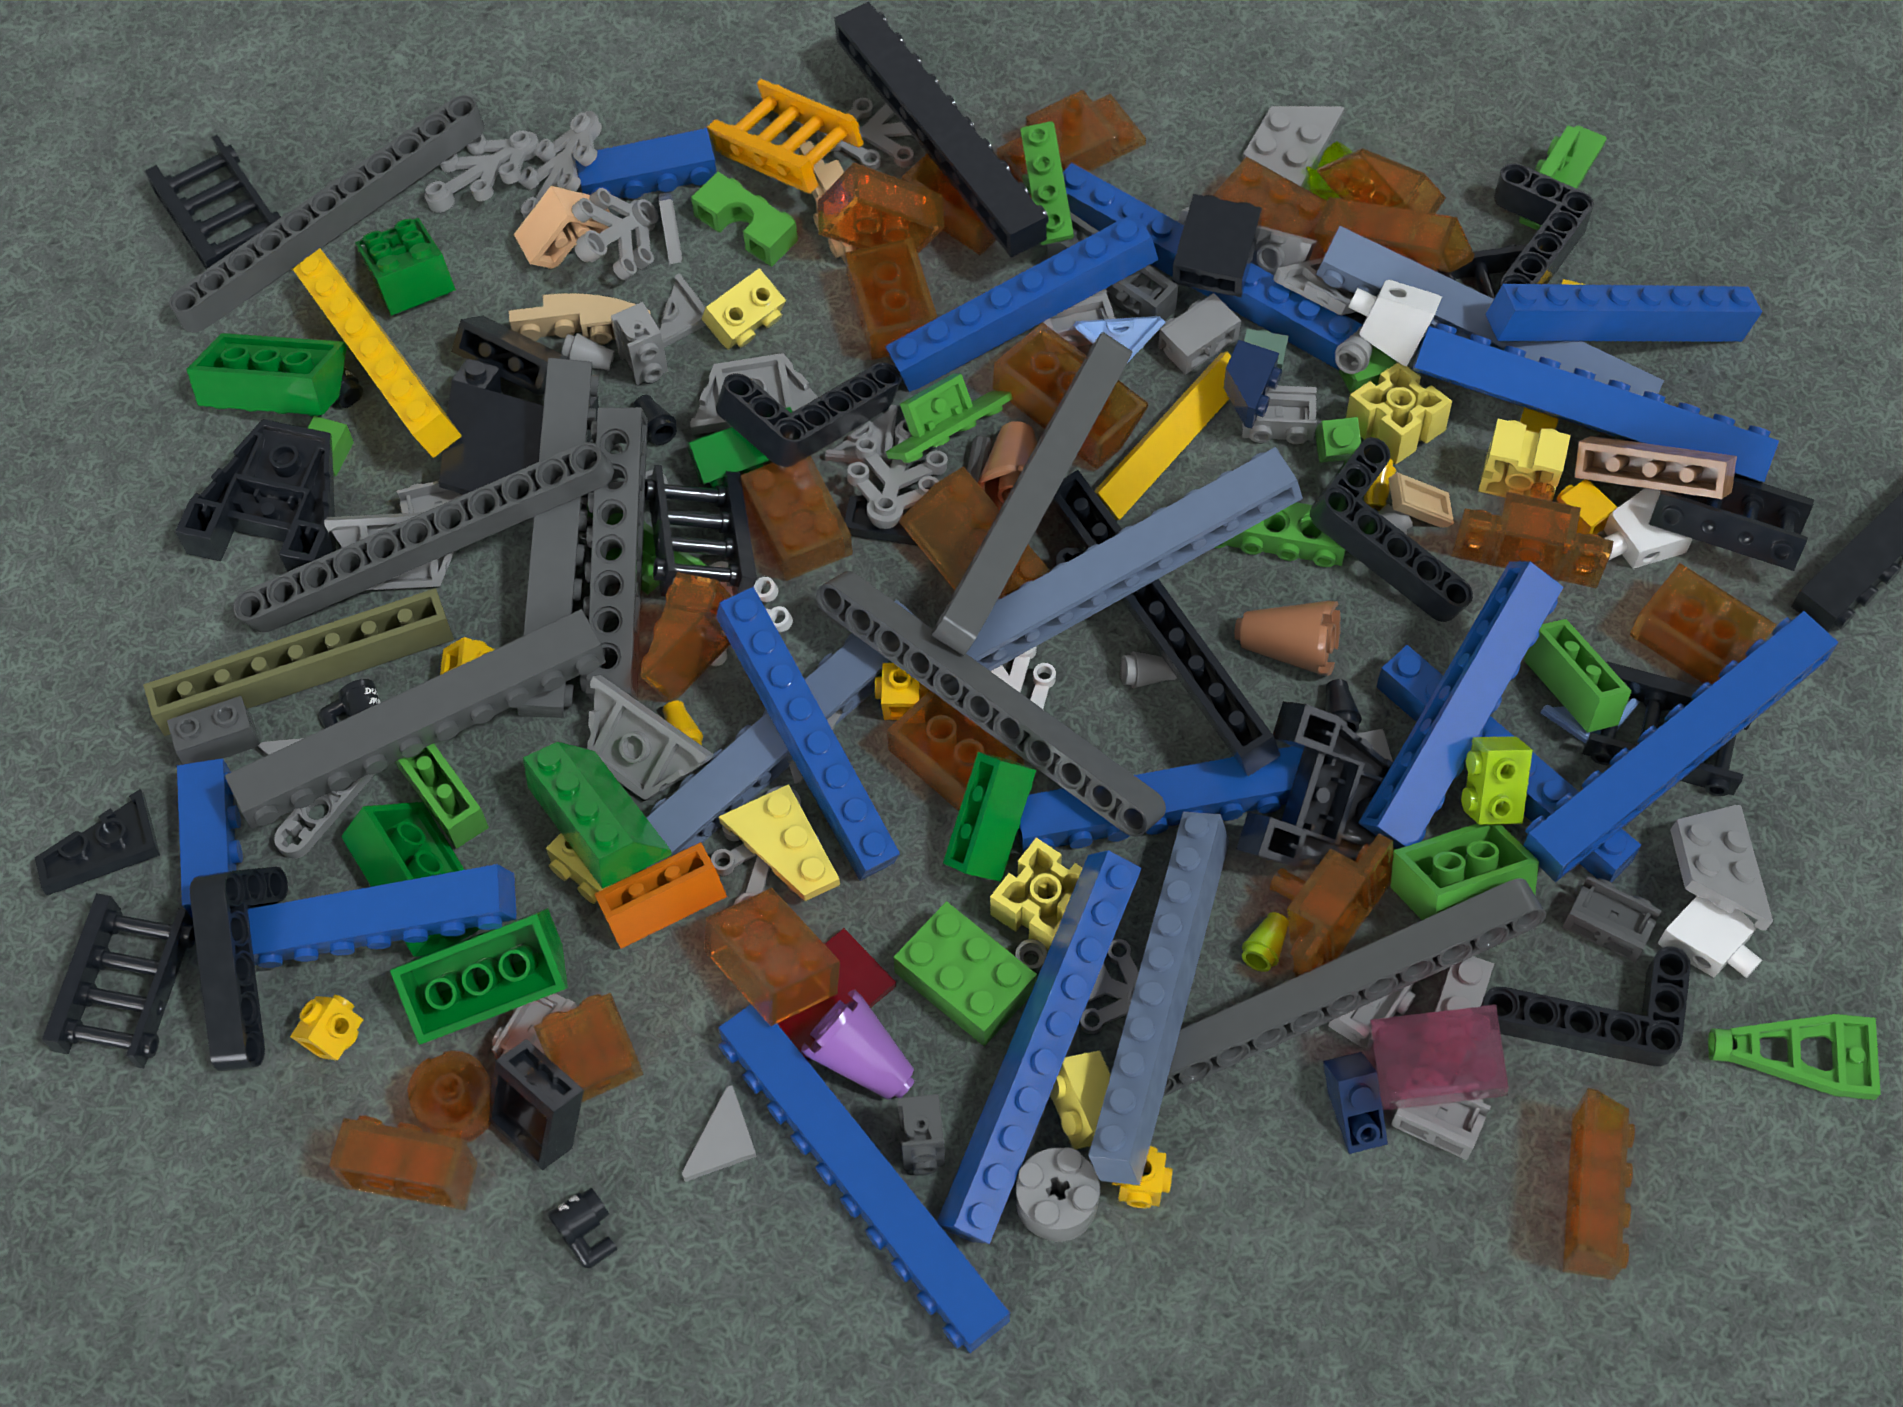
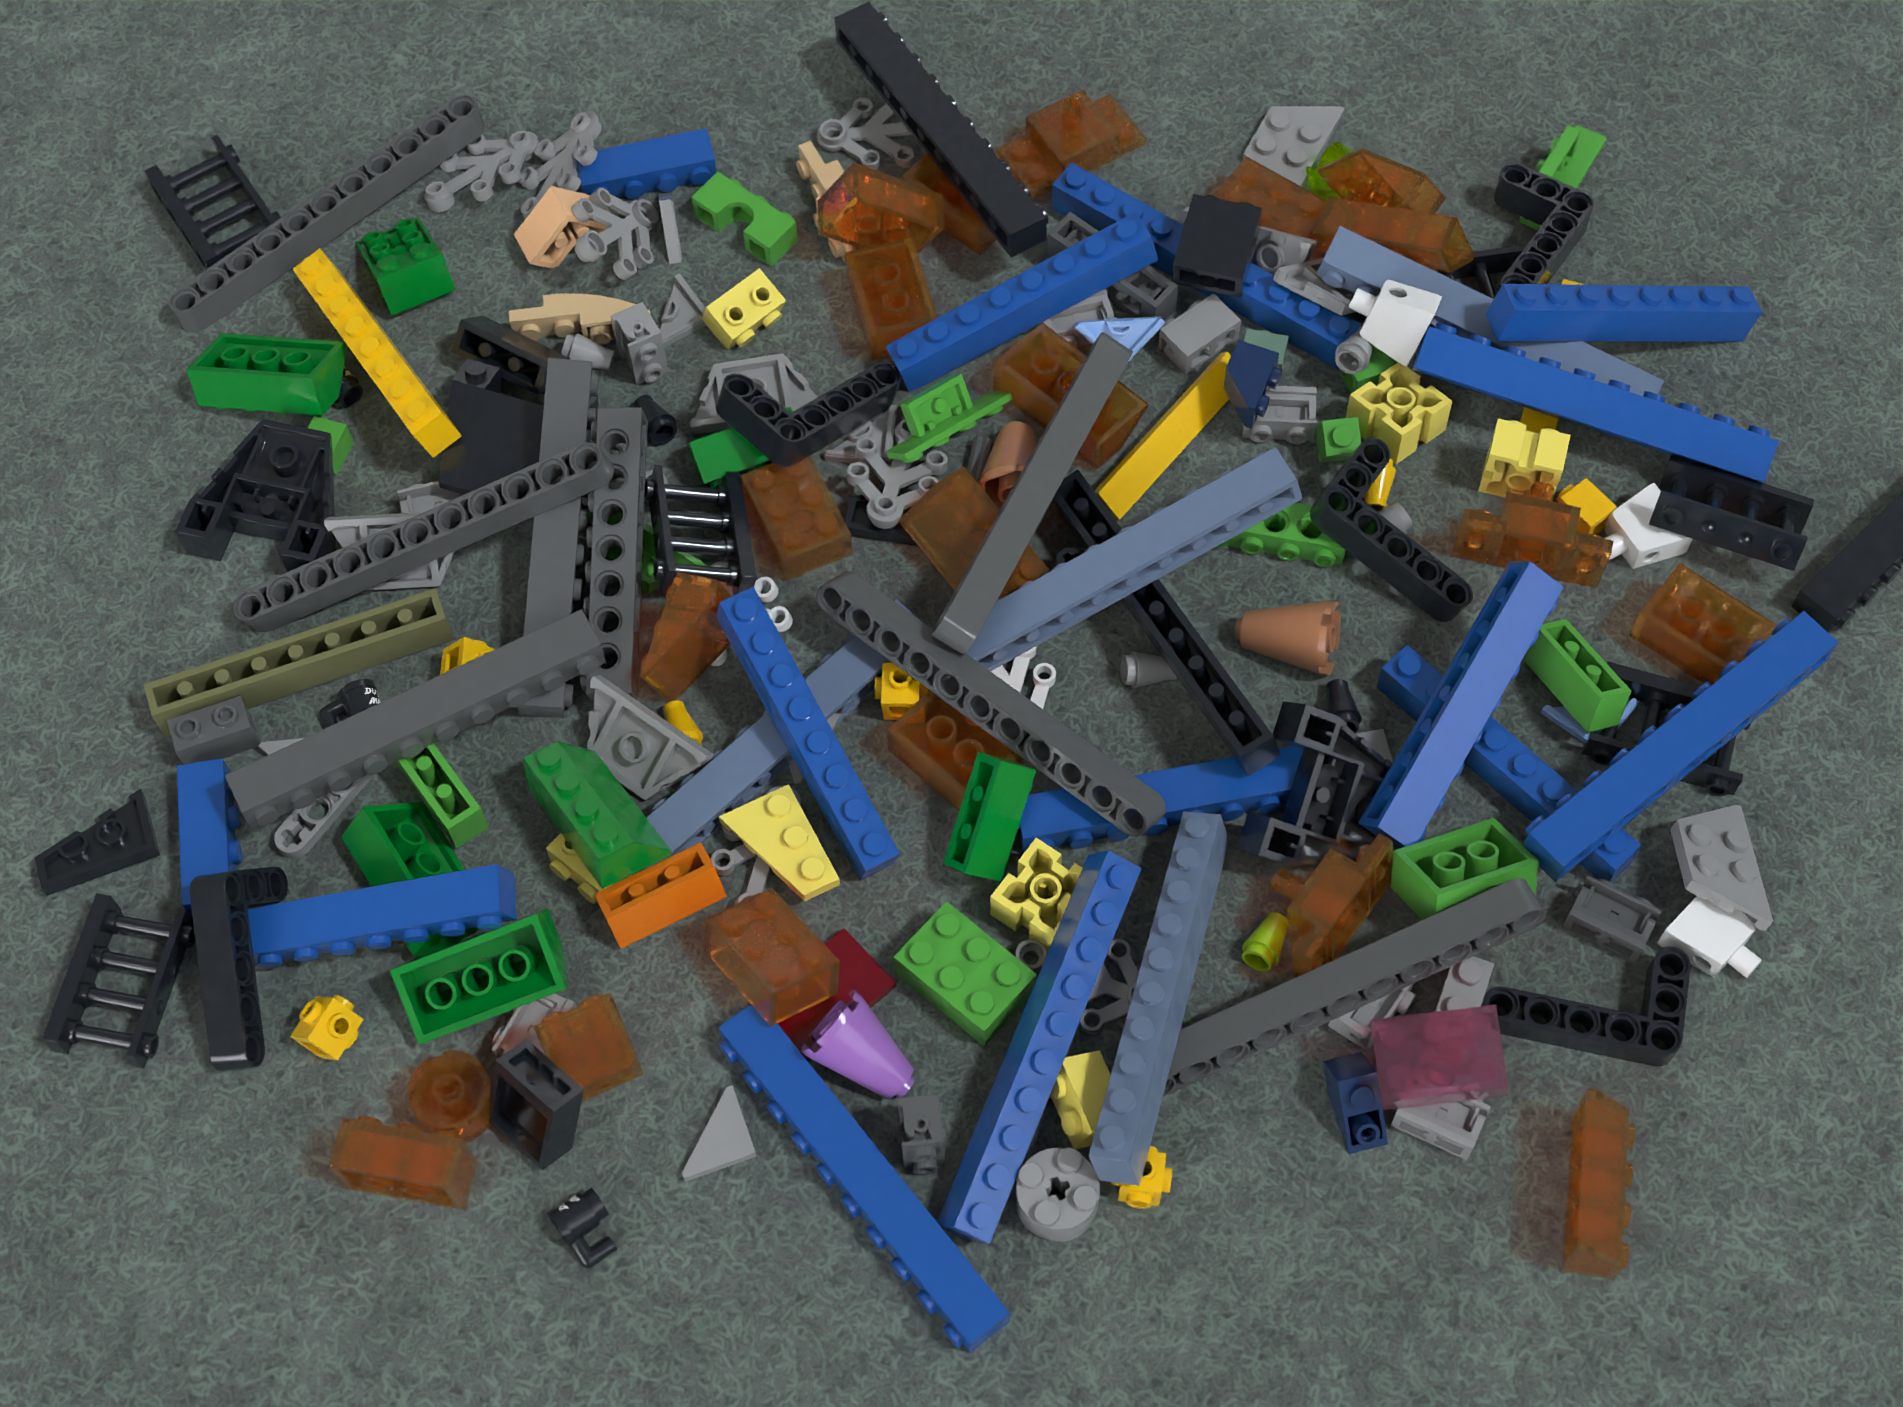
(780, 160): light orange fence -> none
(1046, 179): bright green bracket -> none
(1420, 500): tan tile -> none
(1497, 780): lime brick -> none
(1655, 467): medium nougat brick -> none
(1853, 1053): bright green plate -> none

